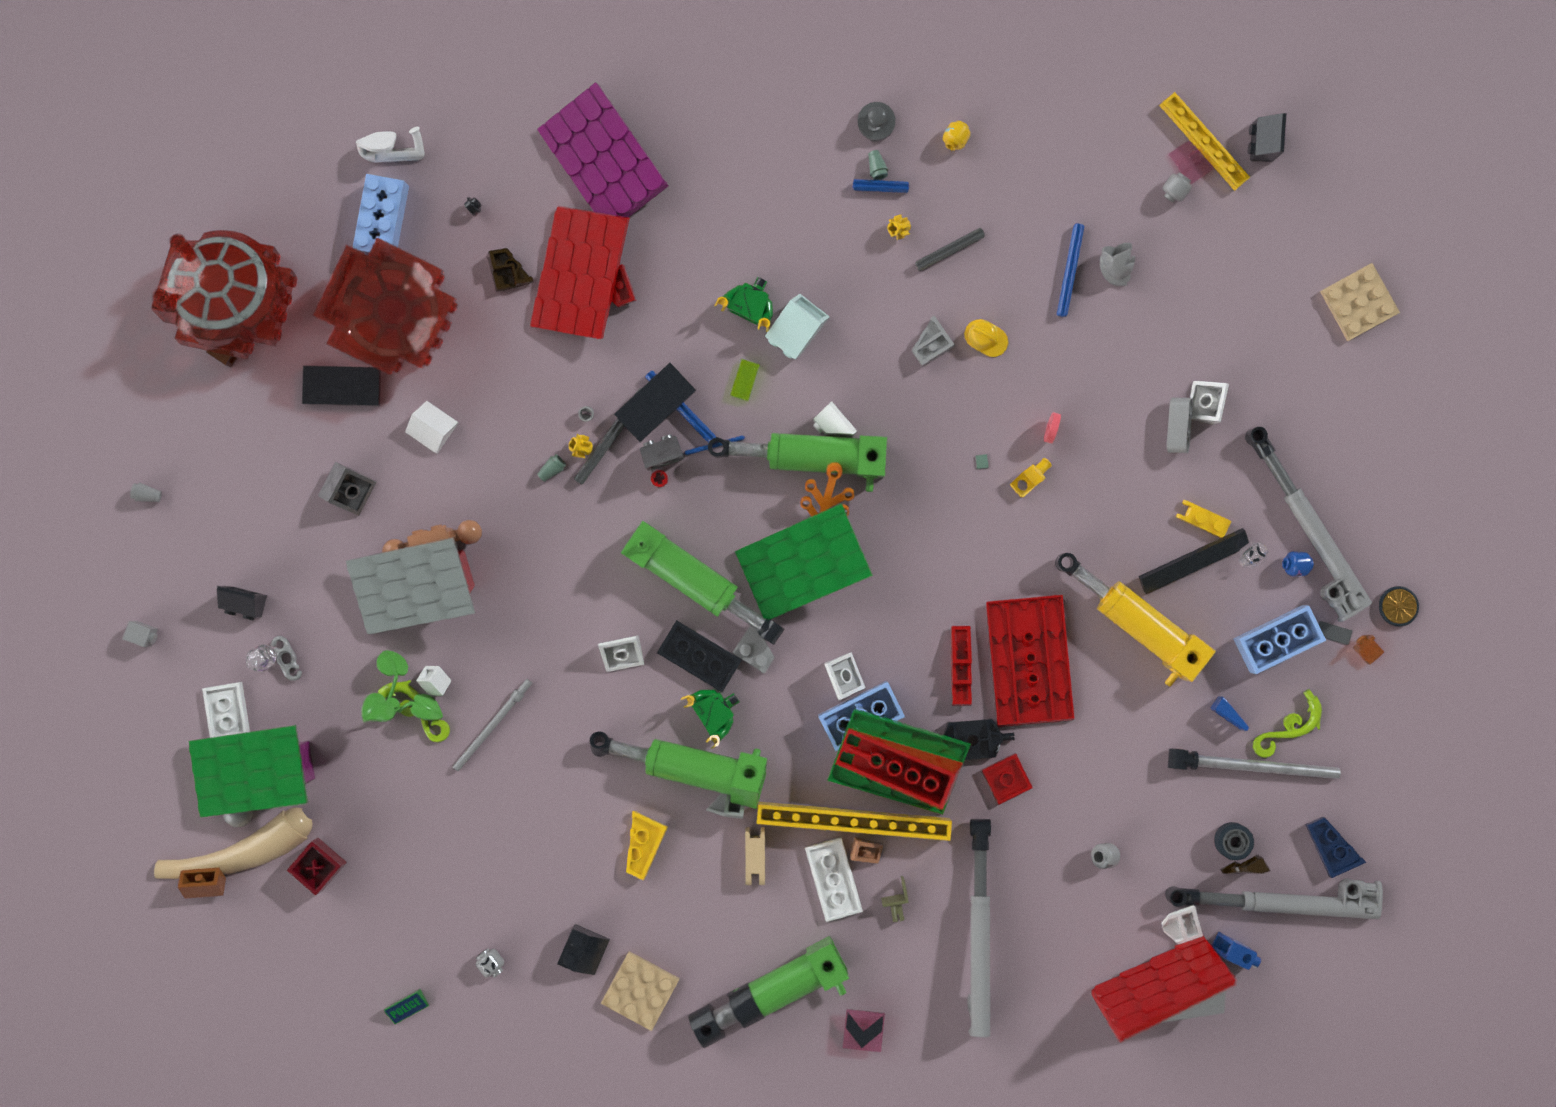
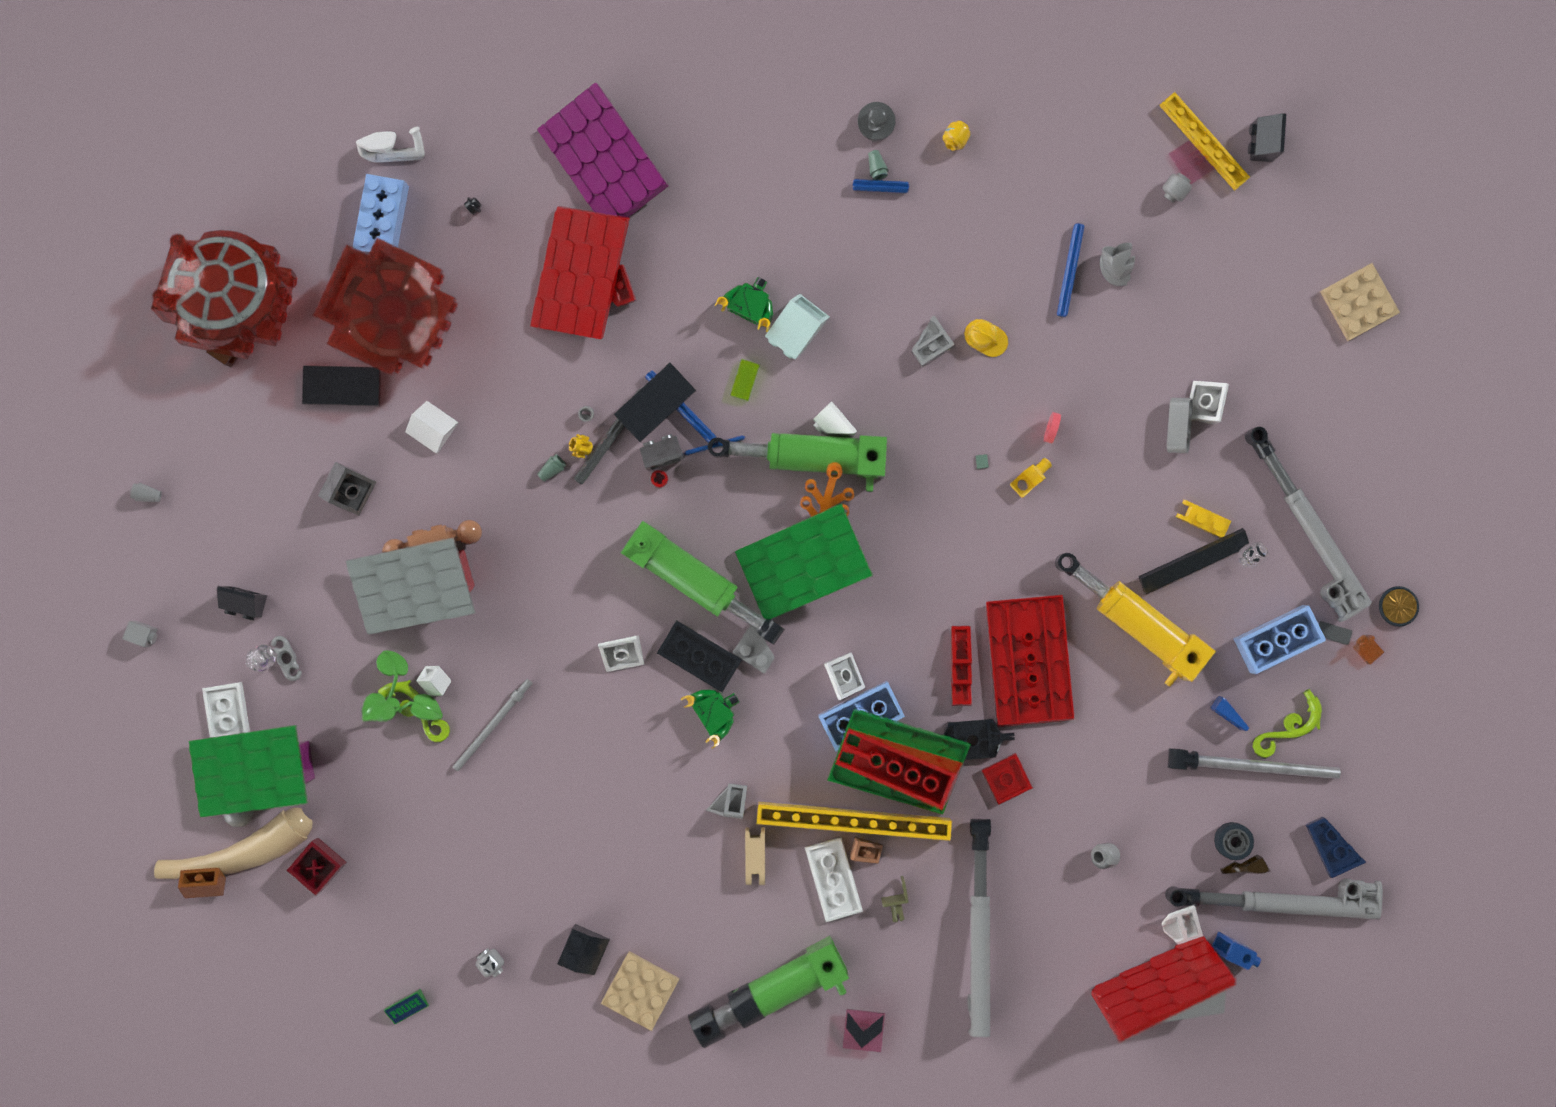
(507, 271): dark brown slope -> none
(644, 843): yellow wing -> none
(695, 767): bright green piece -> none
(899, 227): yellow gear -> none
(950, 249): dark grey axle -> none
(1297, 564): blue head -> none

